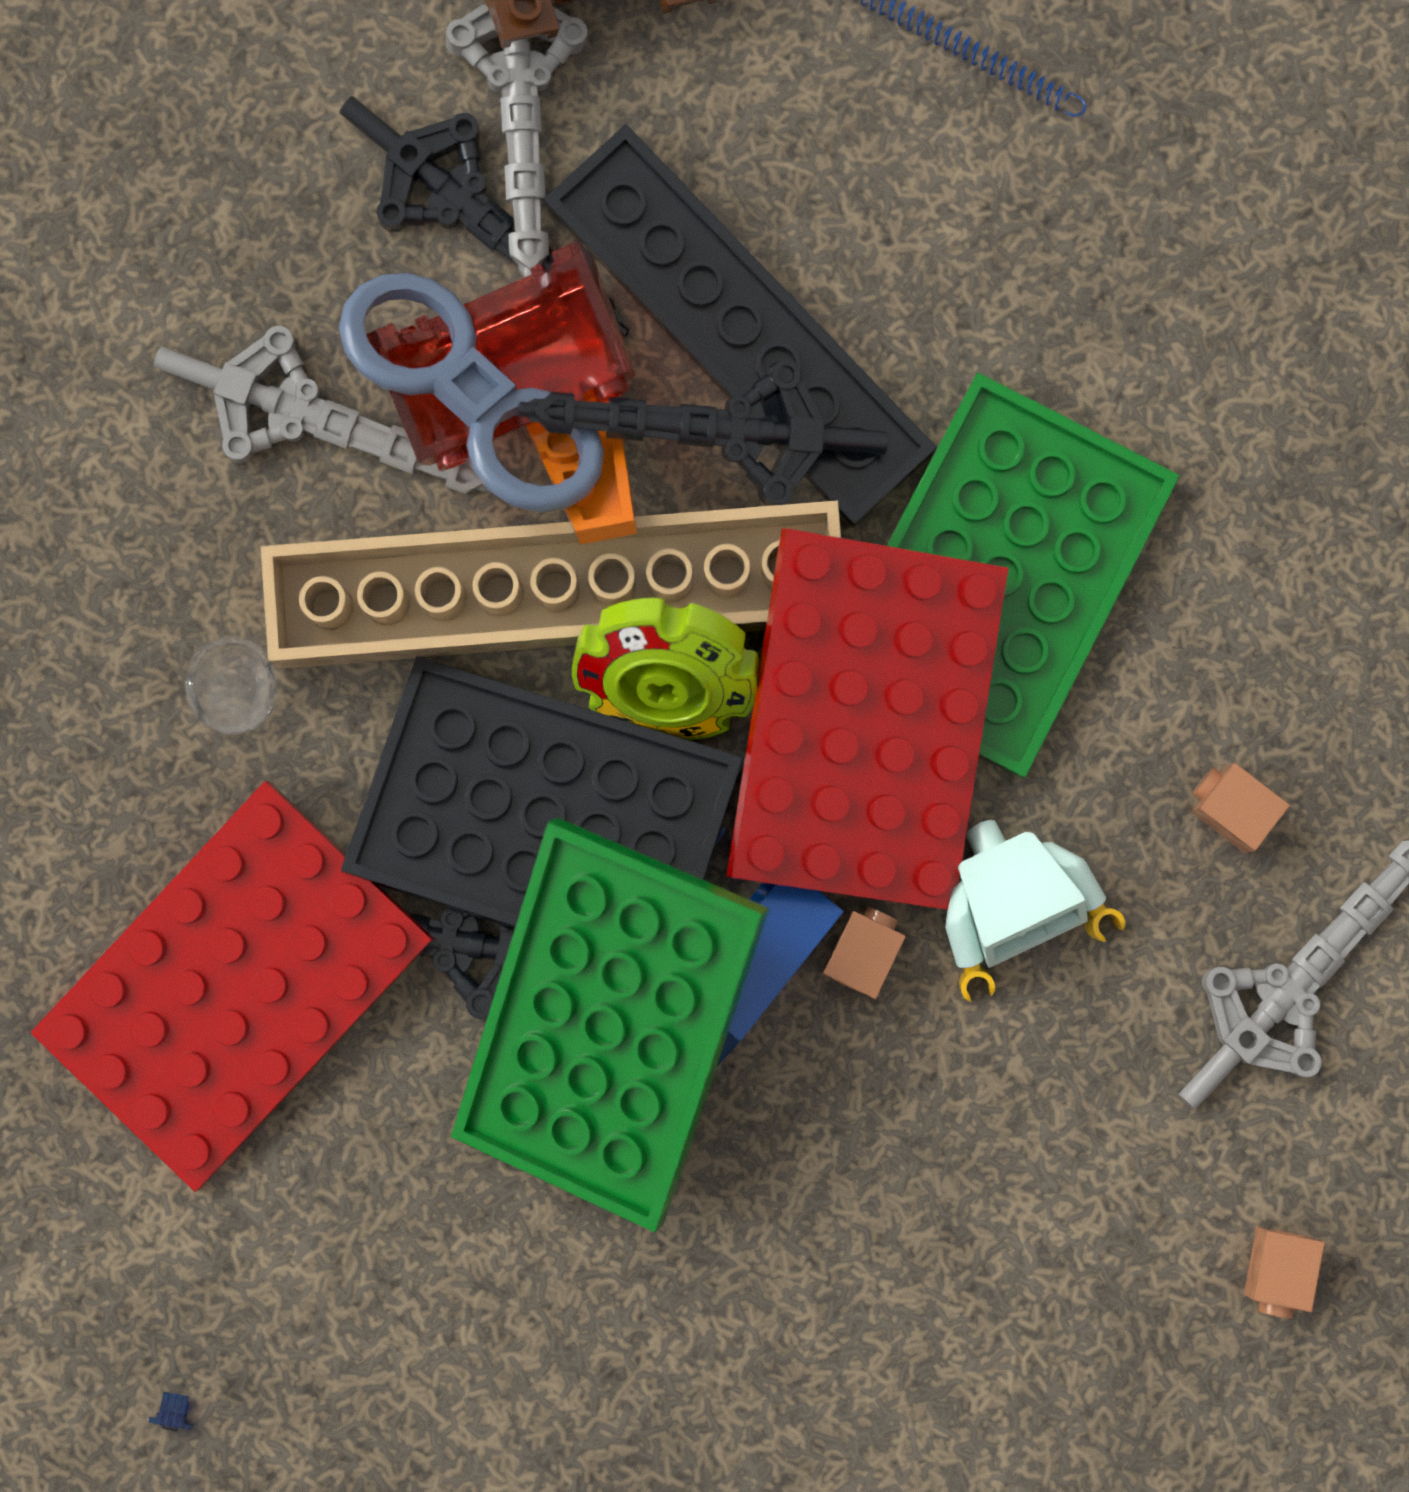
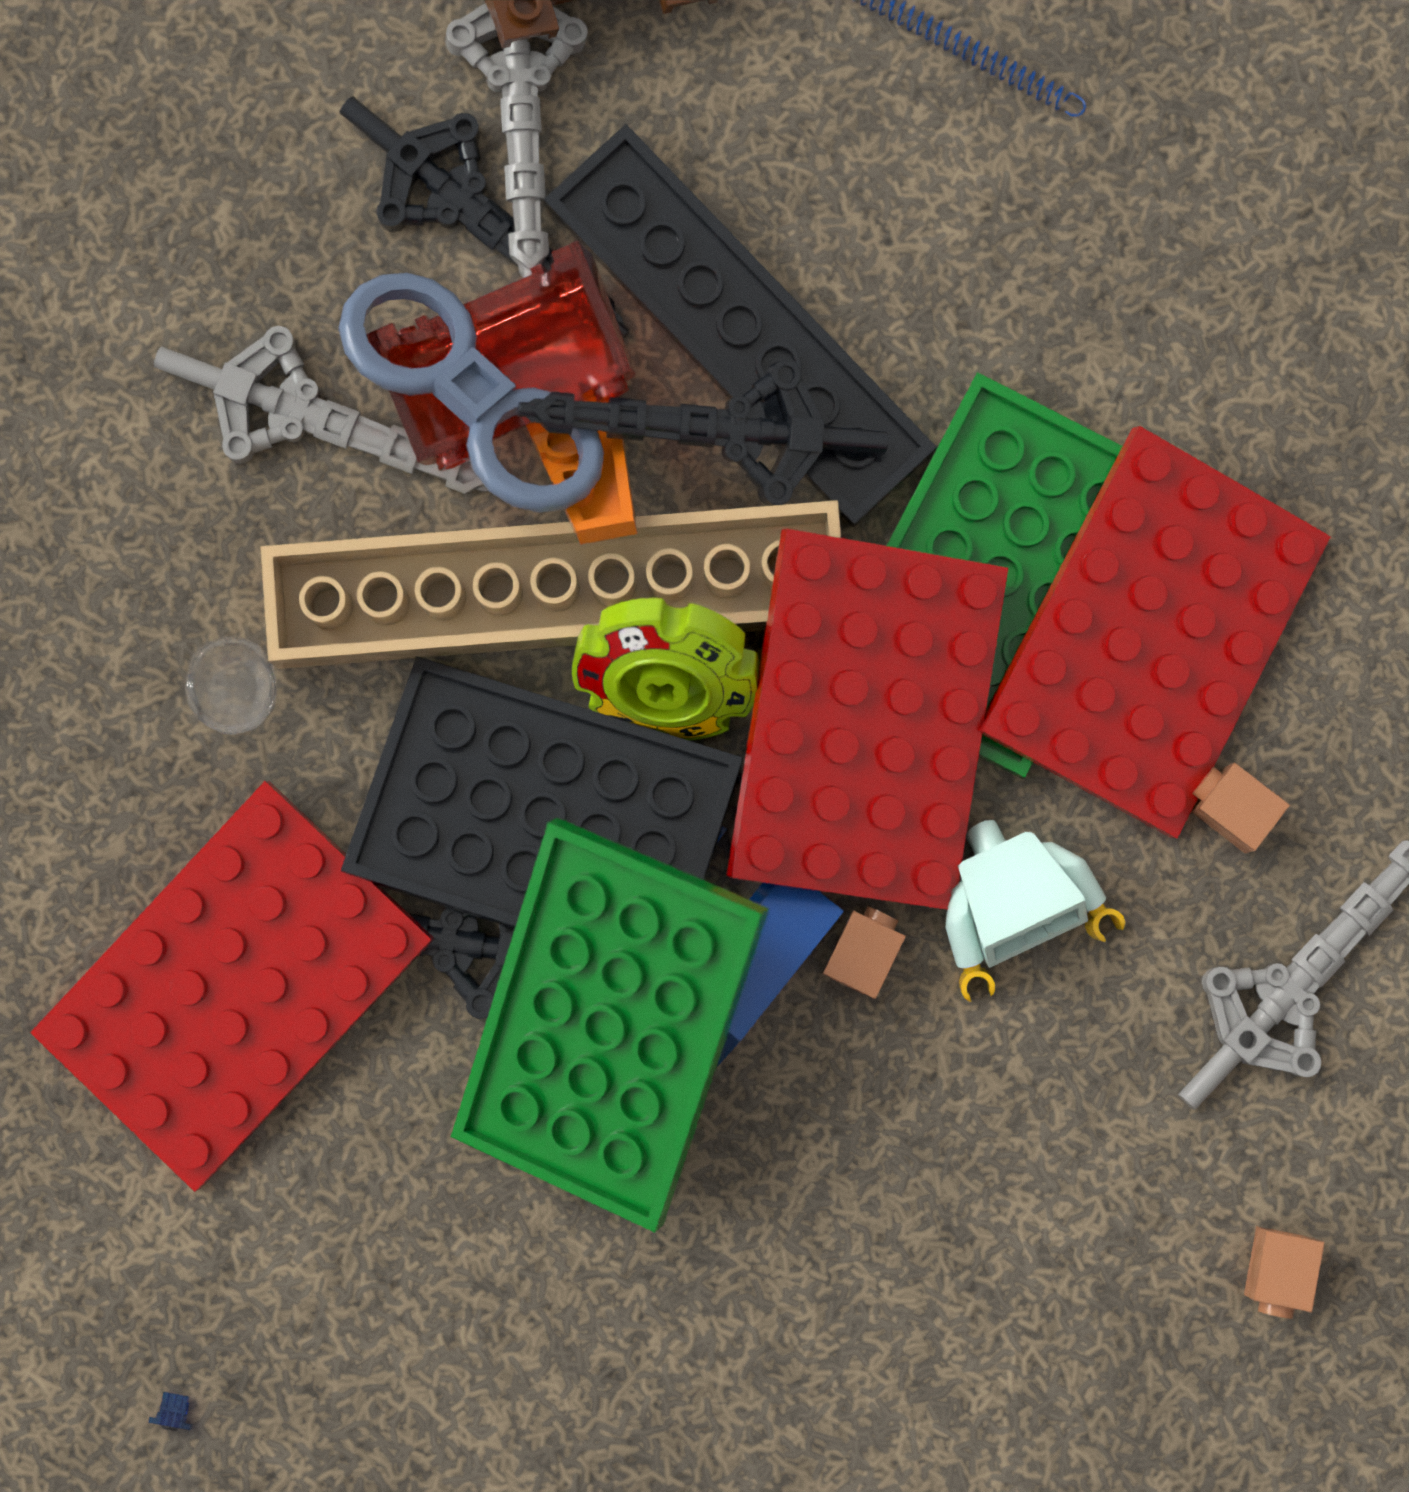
(1154, 632): none -> red plate

